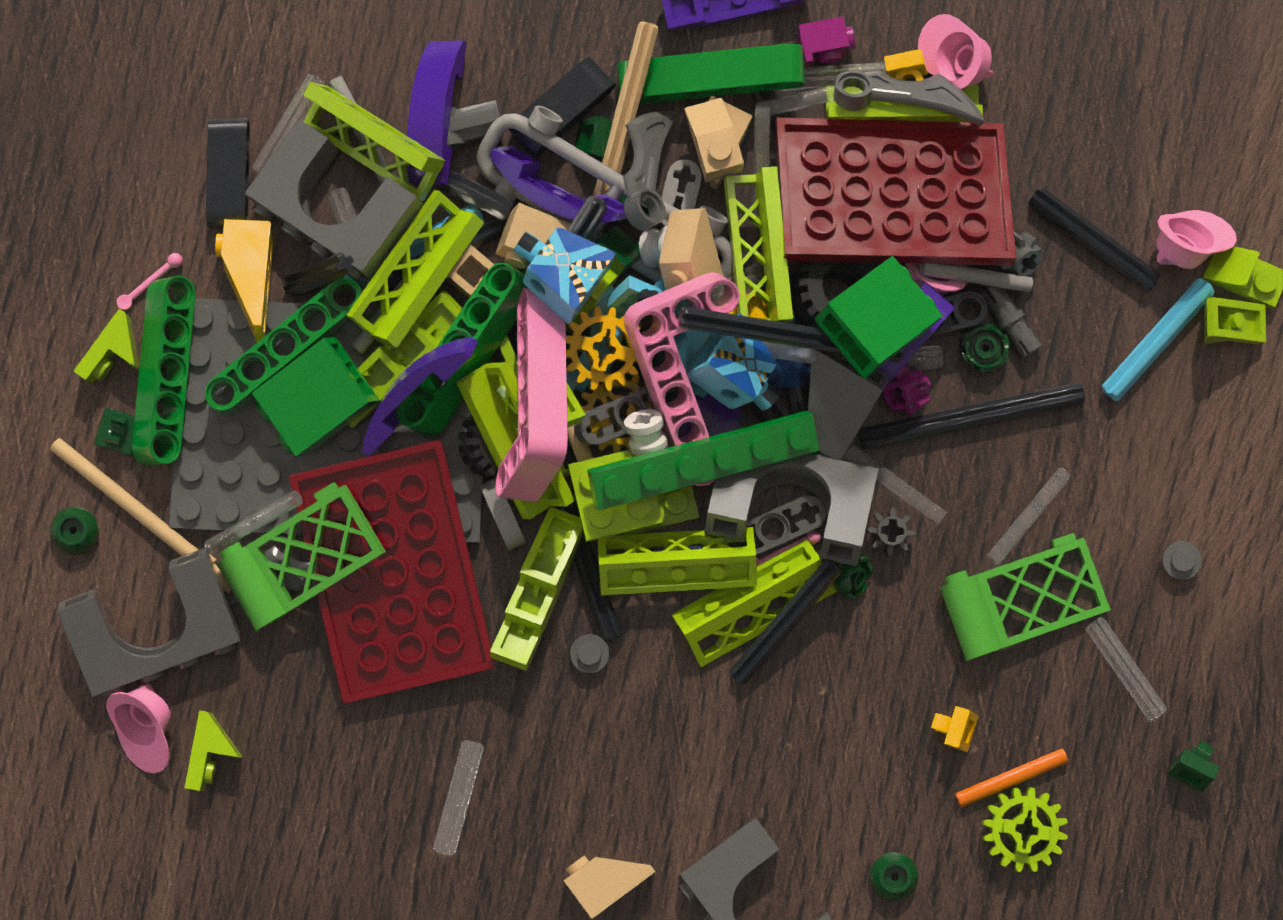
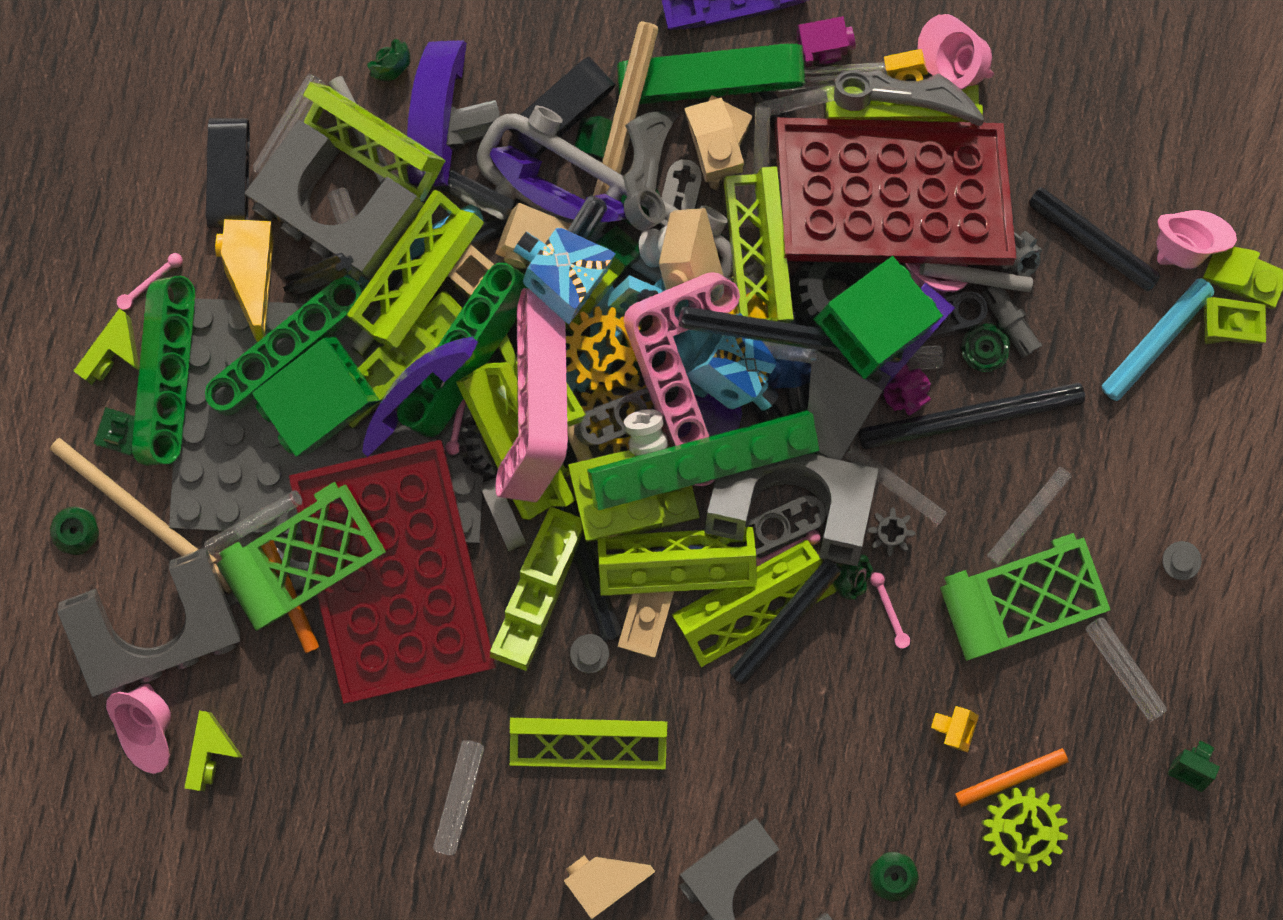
(296, 615): none -> orange piece
(390, 61): none -> dark green plate
(452, 446): none -> bright pink hinge
(593, 728): none -> lime fence
(645, 622): none -> tan plate
(901, 640): none -> bright pink hinge

